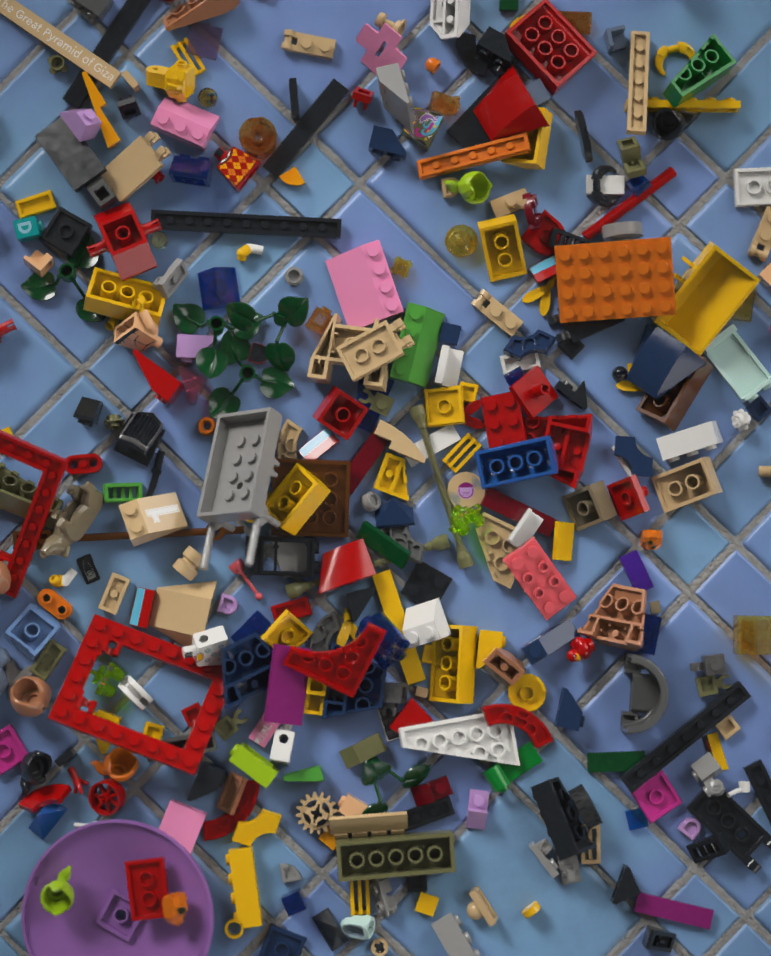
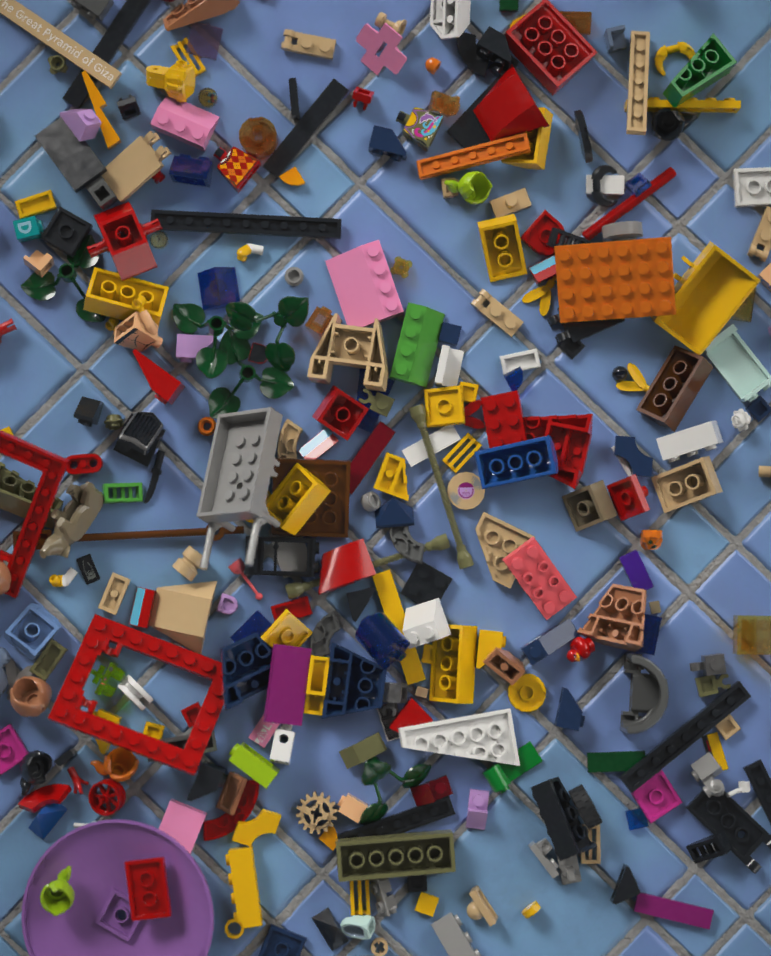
(55, 603): orange plate -> none
(128, 78): tan tile -> none
(152, 517): tan slope -> none
(172, 278): light grey hinge -> none
(175, 908): orange rock -> none
(192, 383): clear pink slope -> none
(207, 646): white torso -> none
(228, 726): olive plate -> none
(289, 873): light grey tile -> none
(294, 902): clear blue brick -> none
(309, 774): bright green slope -> none
(339, 667): red plate -> none
(347, 628): yellow piece -> none
(374, 348): tan tile -> none
(374, 823): tan windscreen -> none
(384, 544): dark green tile -> none
(395, 94): light grey slope -> none
(399, 442): tan slope -> none
(461, 240): clear yellow hat -> none
(463, 517): clear neon green hips -> none
(515, 510): dark red tile -> none
(520, 718): red tile -> none
(522, 346): dark blue tile -> none
(525, 528): white panel -> none
(533, 218): dark red plate -> none
(533, 392): red tile -> none
(538, 92): sand blue brick -> none
(563, 541): yellow tile -> none
(577, 398): black slope -> none
(631, 157): olive slope -> none
(658, 939): black slope -> none
(661, 362): dark blue wedge -> none
(690, 827): lavender tile -> none

